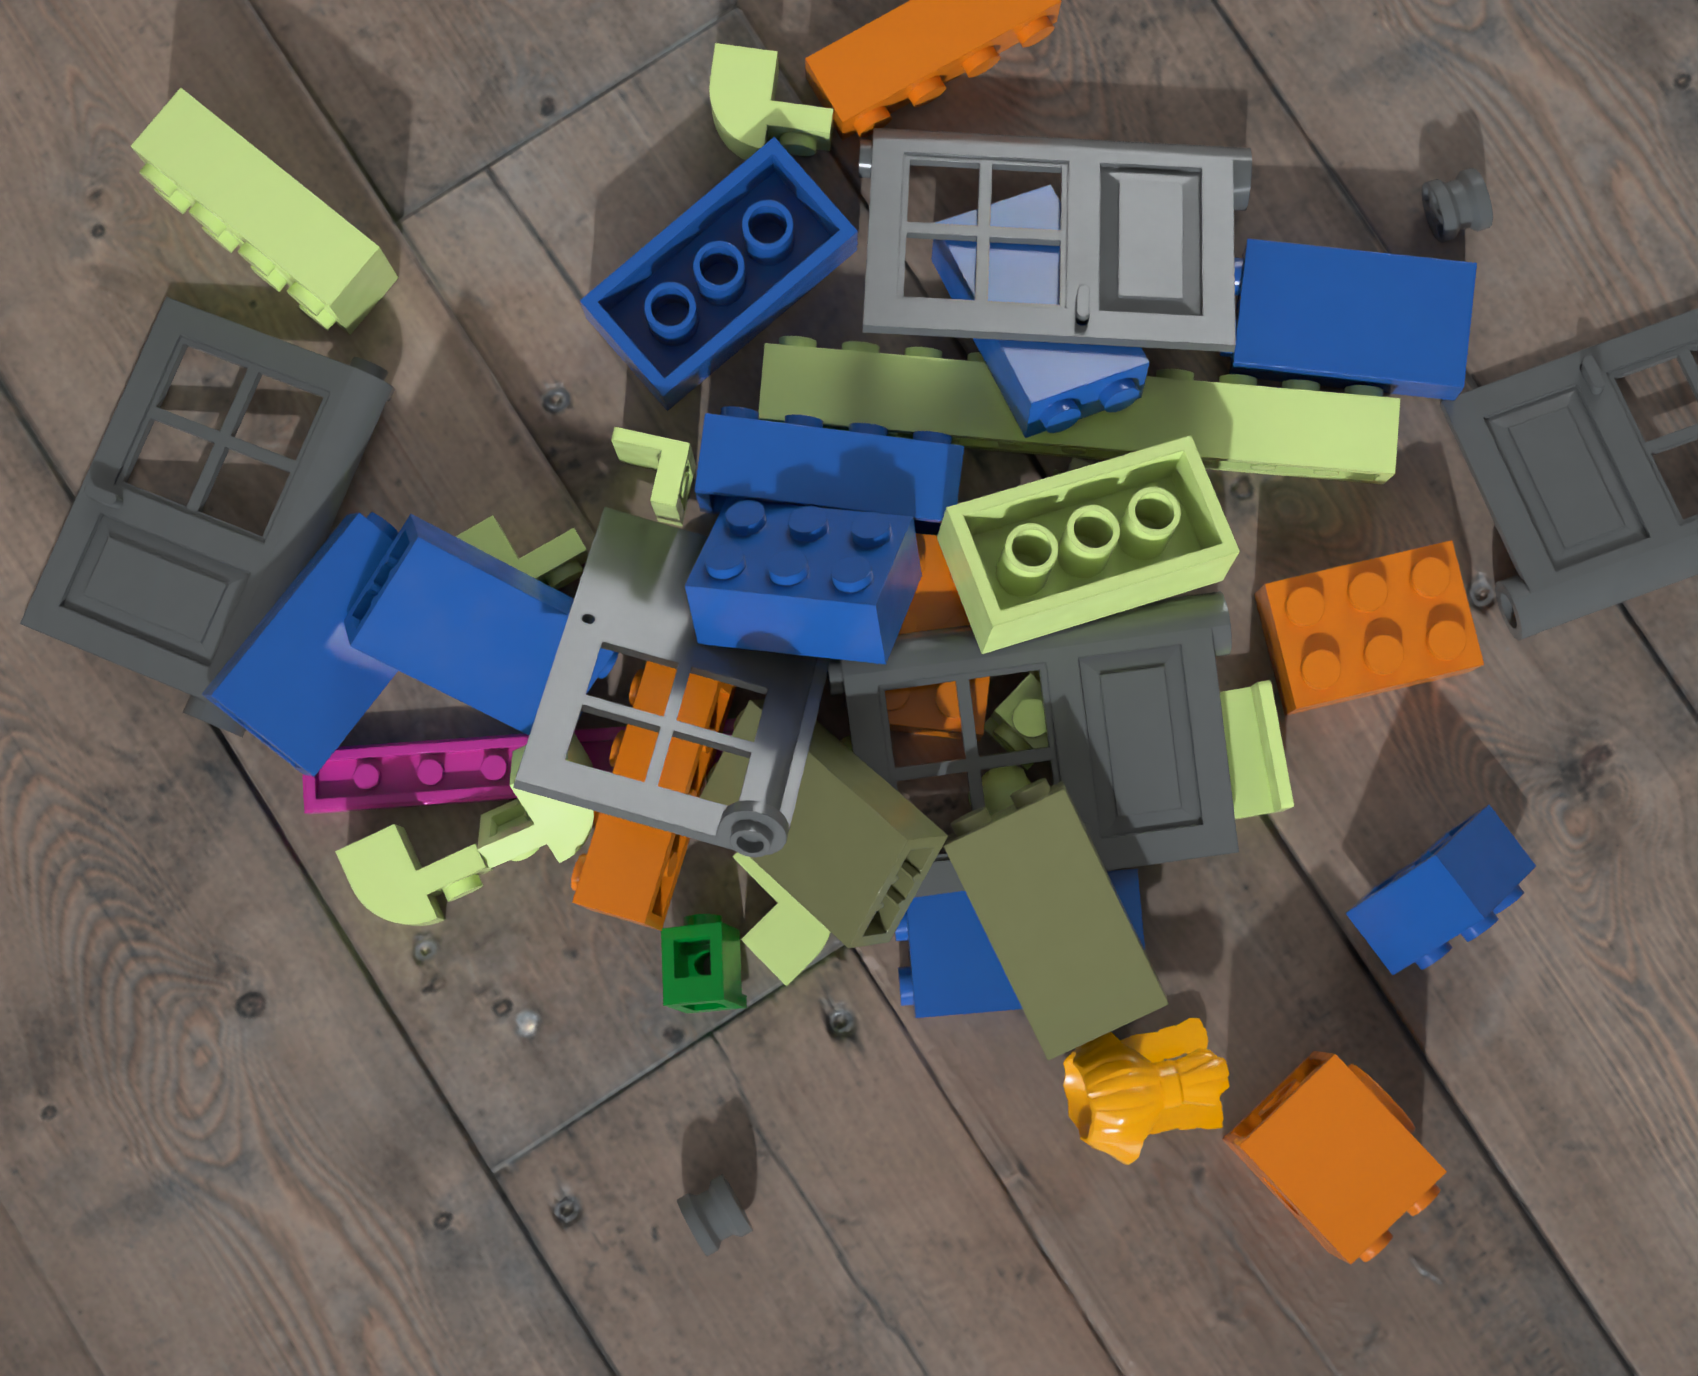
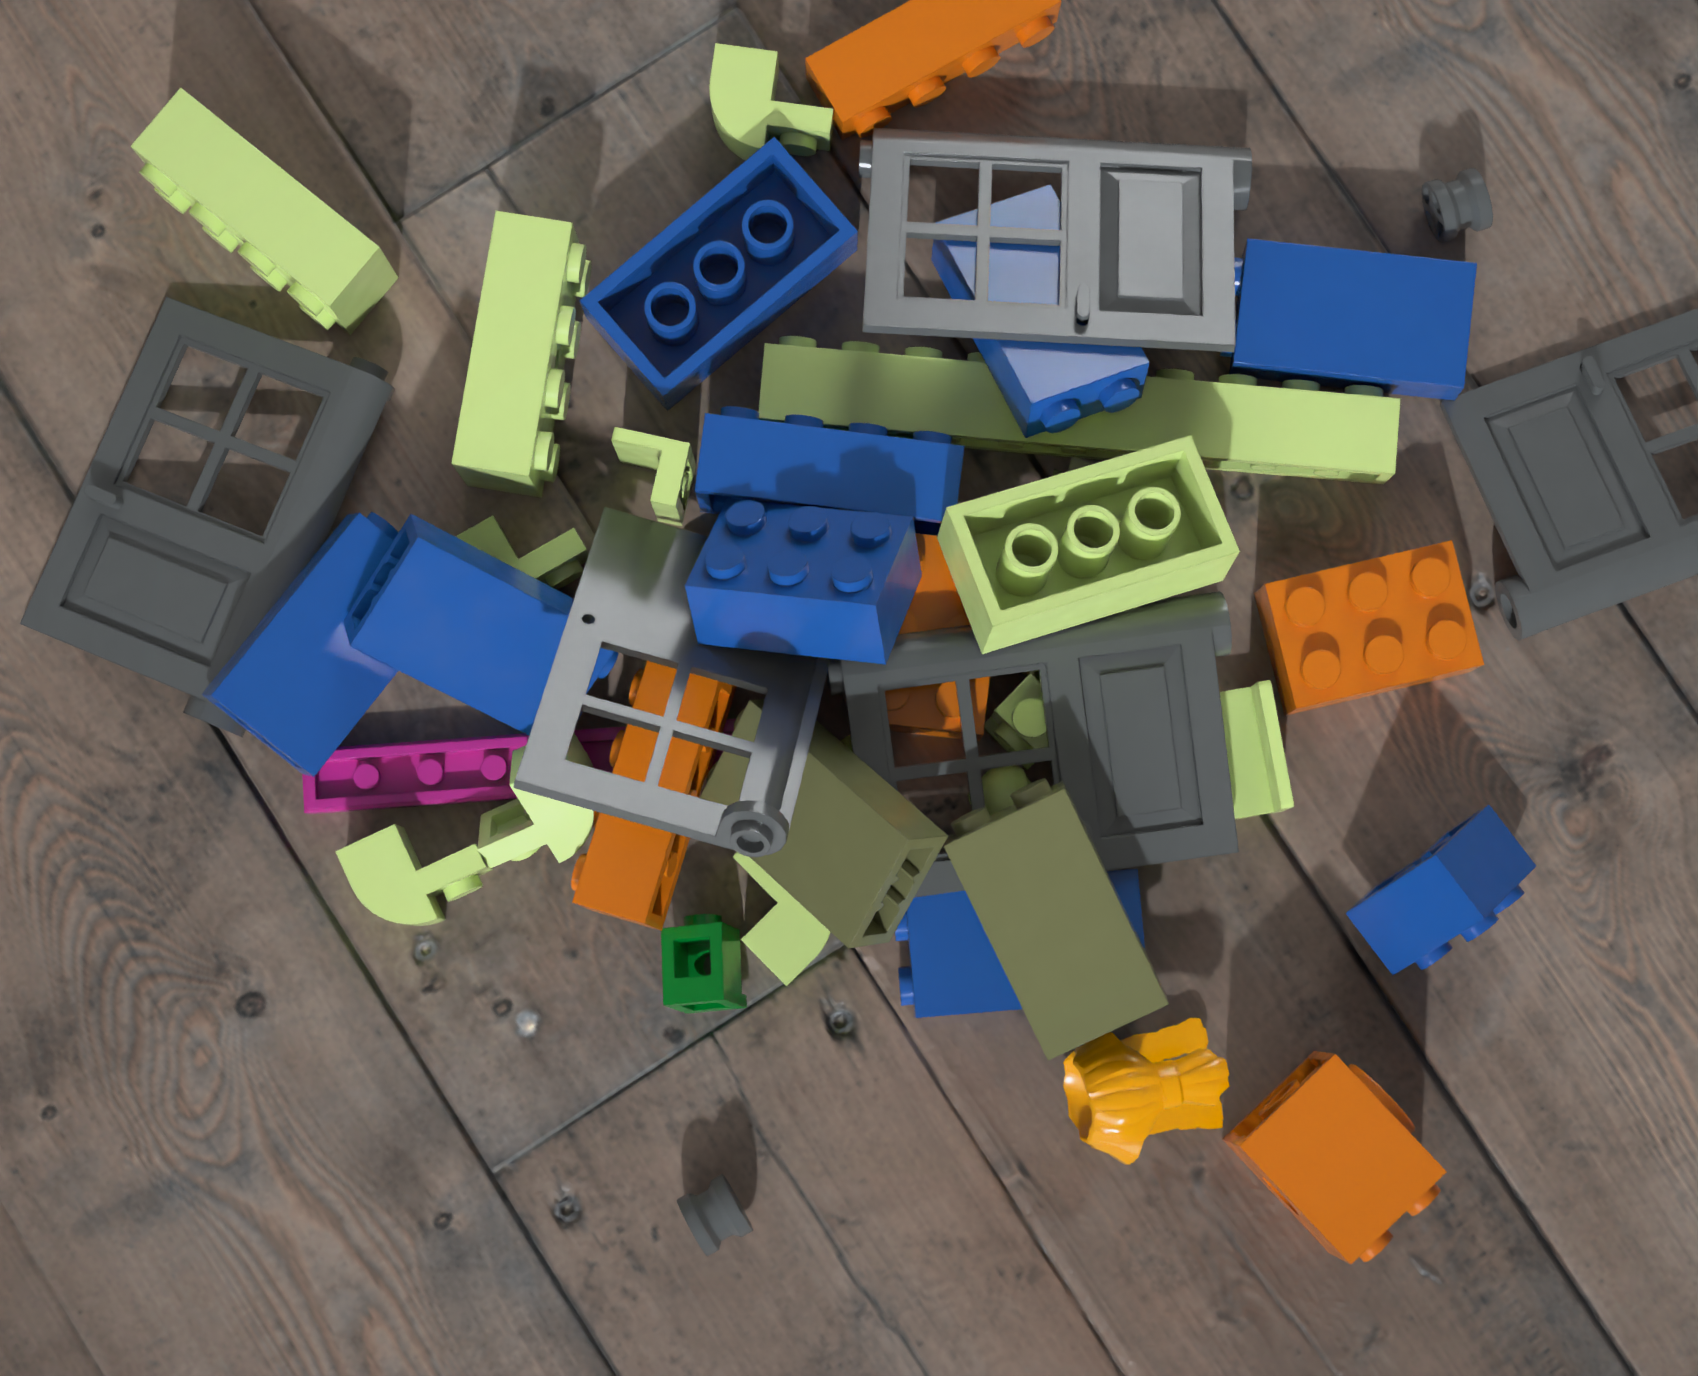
(520, 355): none -> yellowish green brick

